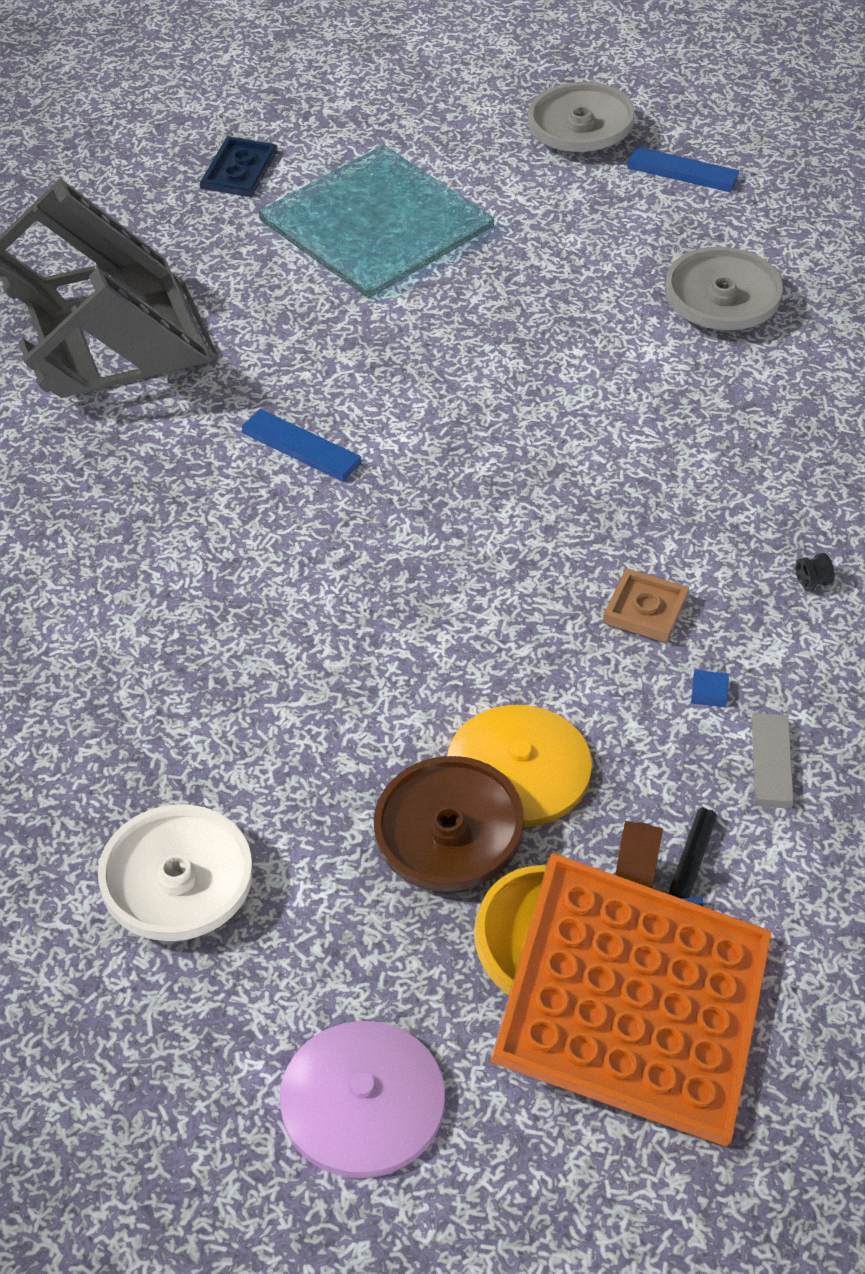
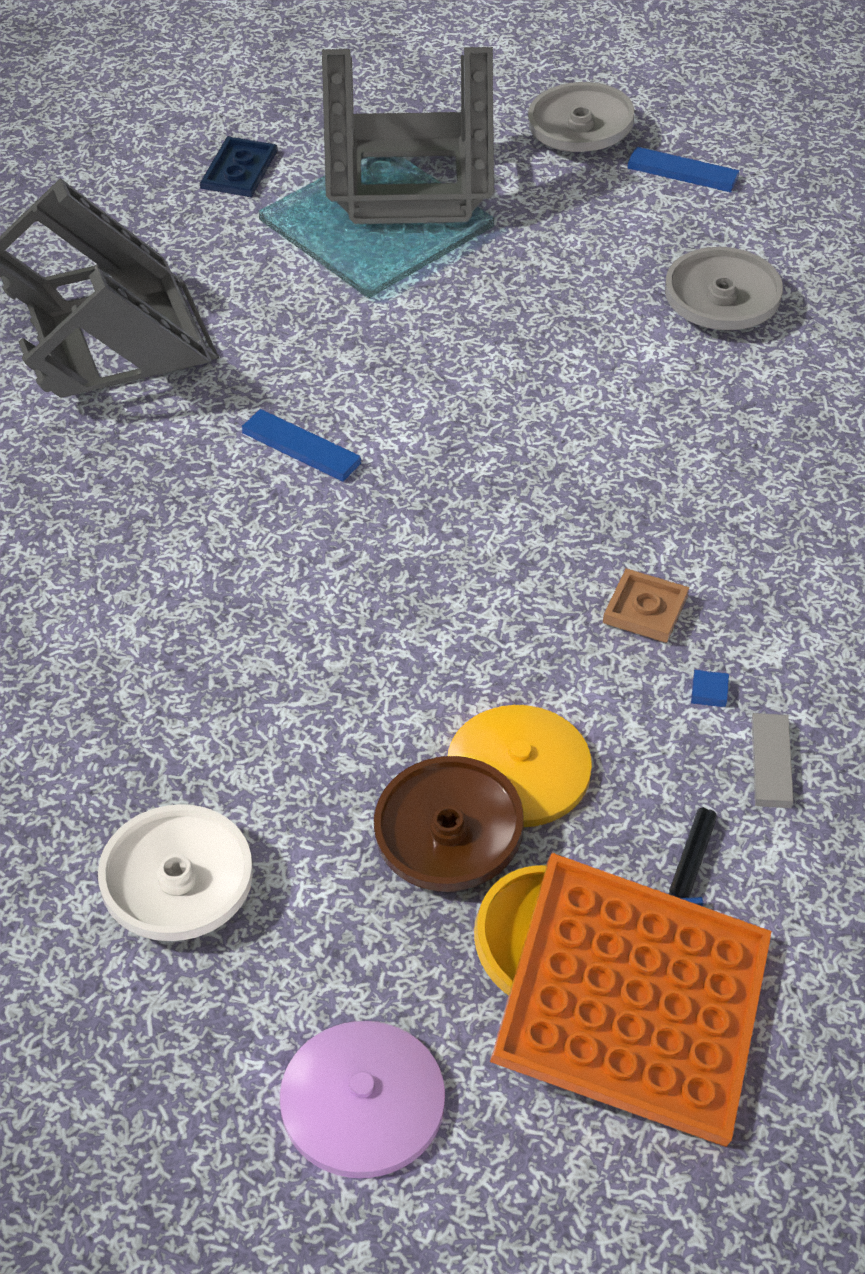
(461, 134): none -> dark grey piece
(639, 853): reddish brown slope -> none
(815, 571): black wheel -> none

